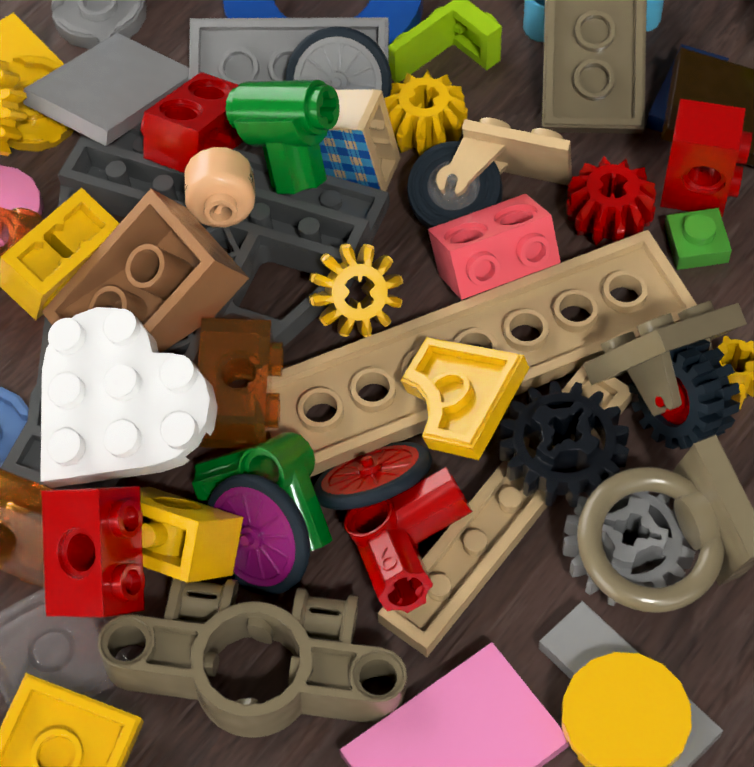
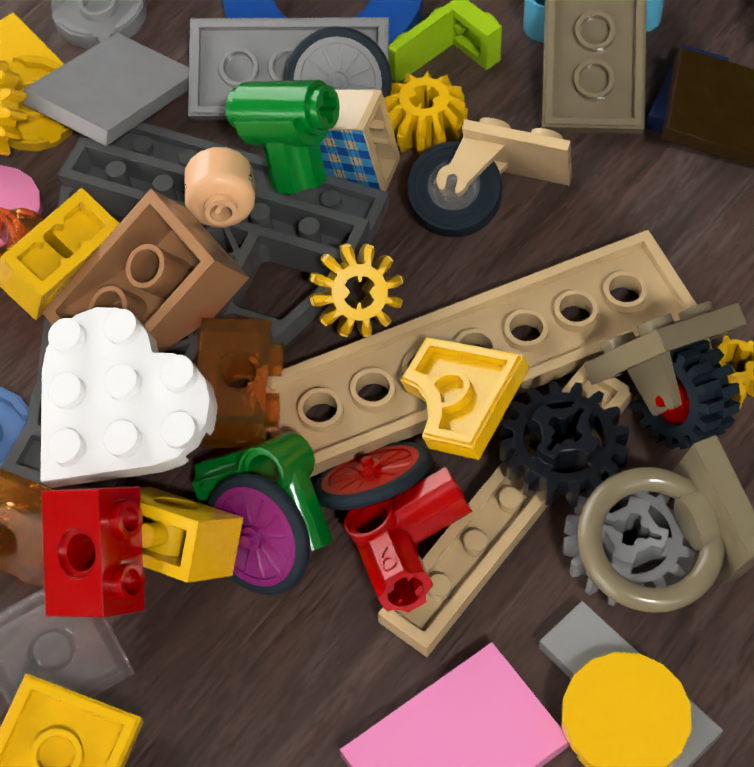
(189, 122): red brick -> none
(205, 618): dark tan piece -> none
(494, 246): coral brick -> none
(610, 201): red gear -> none
(697, 238): bright green plate -> none
(705, 156): red brick -> none

